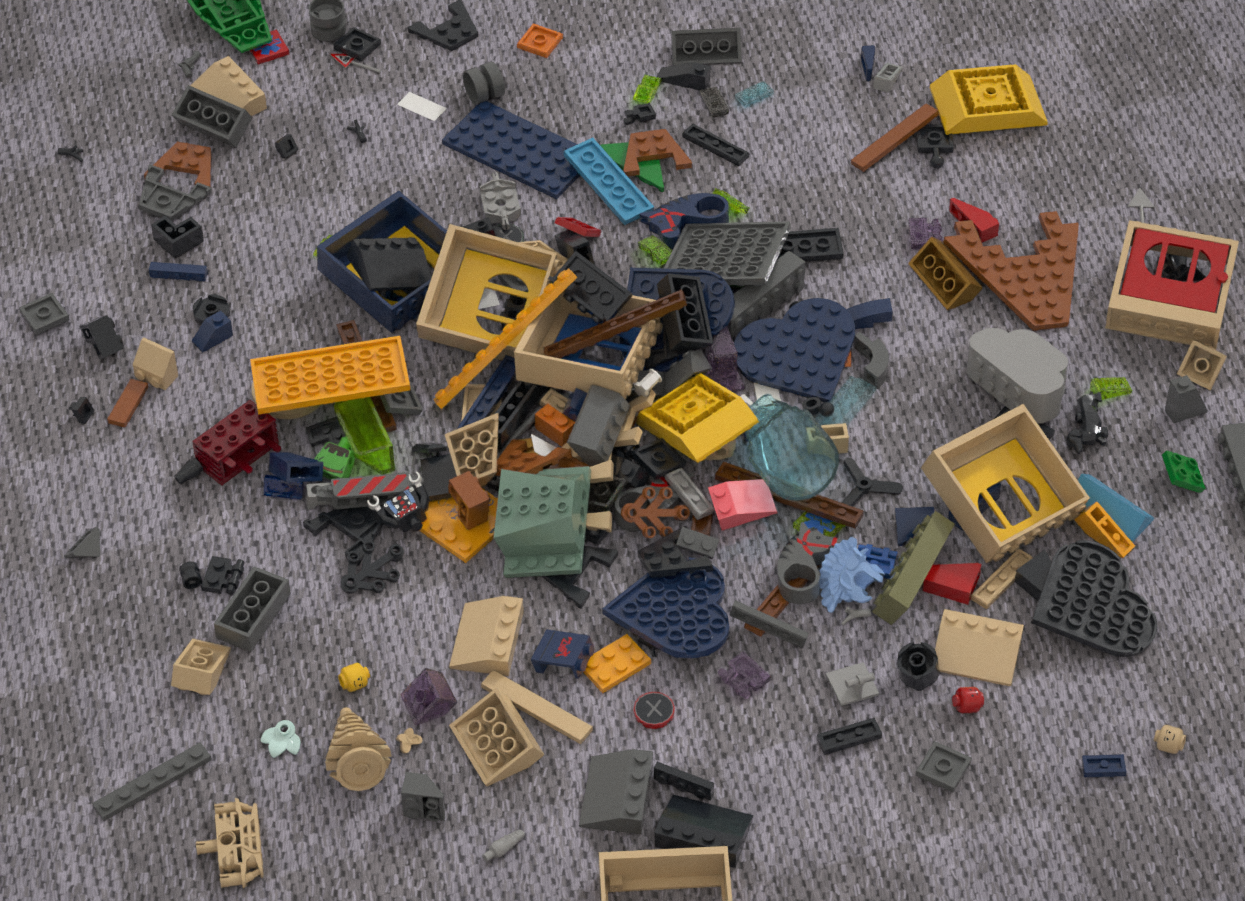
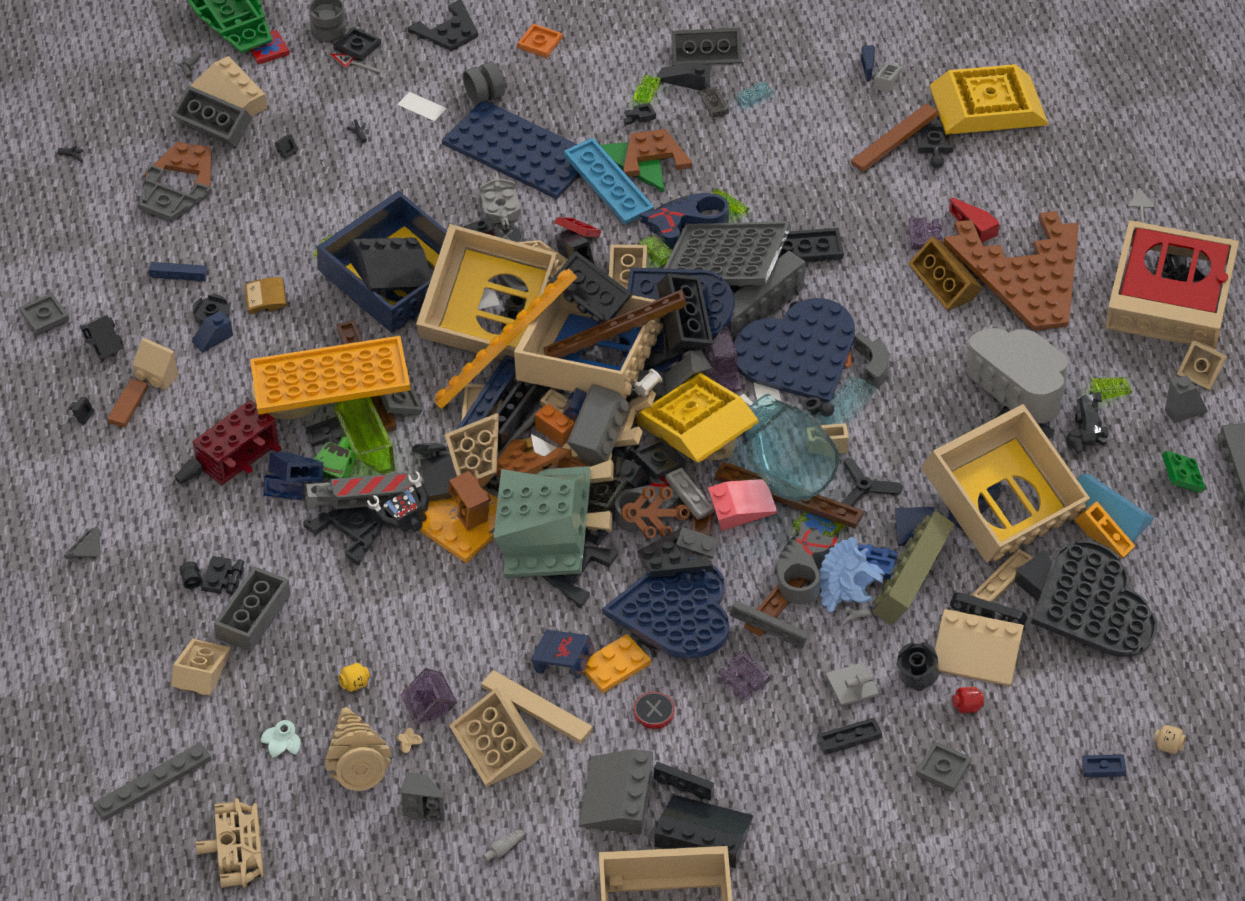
(177, 238): black brick -> none
(265, 294): none -> pearl gold slope
(370, 570): black plant -> none
(488, 635): tan slope -> none
(624, 257): none -> tan slope
(715, 144): black tile -> none
(871, 312): dark blue slope -> none
(953, 581): red slope -> none
(967, 603): none -> black beam

